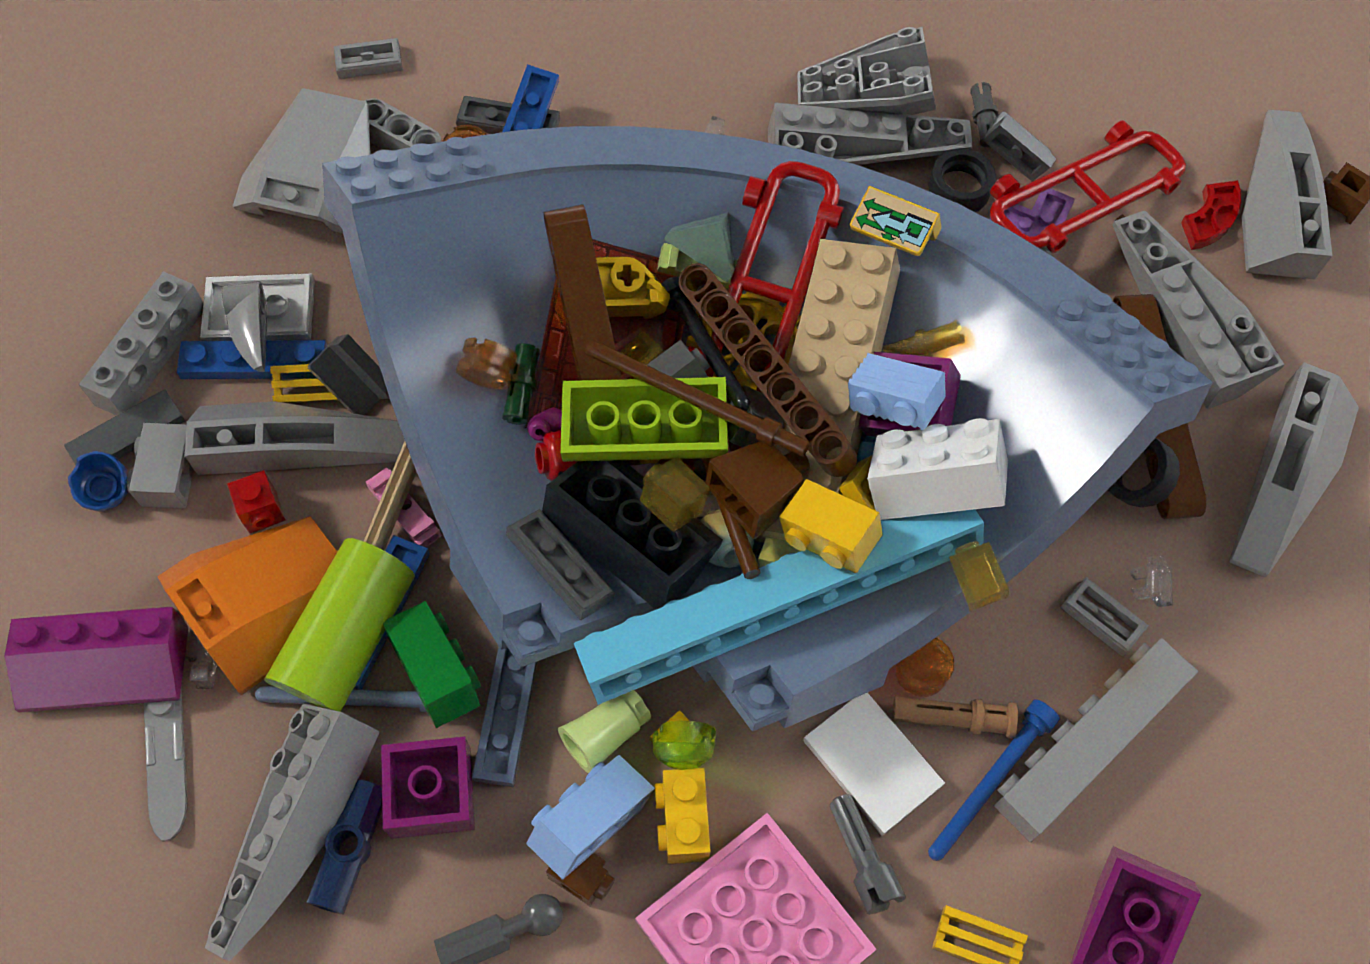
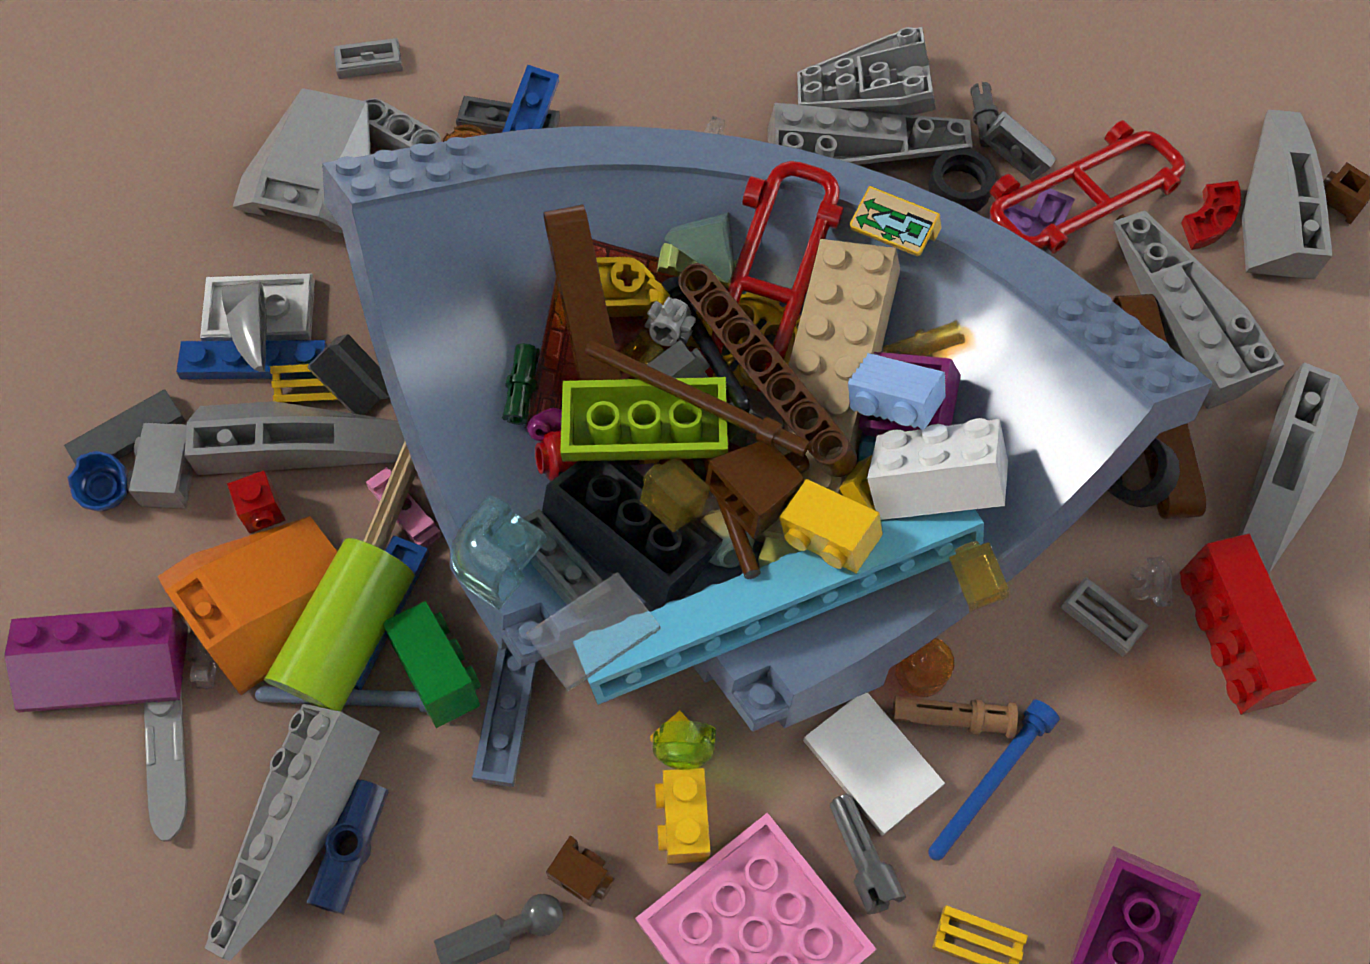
(143, 344): light grey brick -> none
(427, 787): magenta brick -> none
(487, 363): clear orange wheel -> none
(494, 550): none -> clear light blue brick
(588, 815): light blue brick -> none
(593, 631): none -> clear piece
(604, 729): yellowish green plant -> none
(670, 322): none -> light grey gear
(1095, 739): light grey brick -> none
(1245, 624): none -> red brick

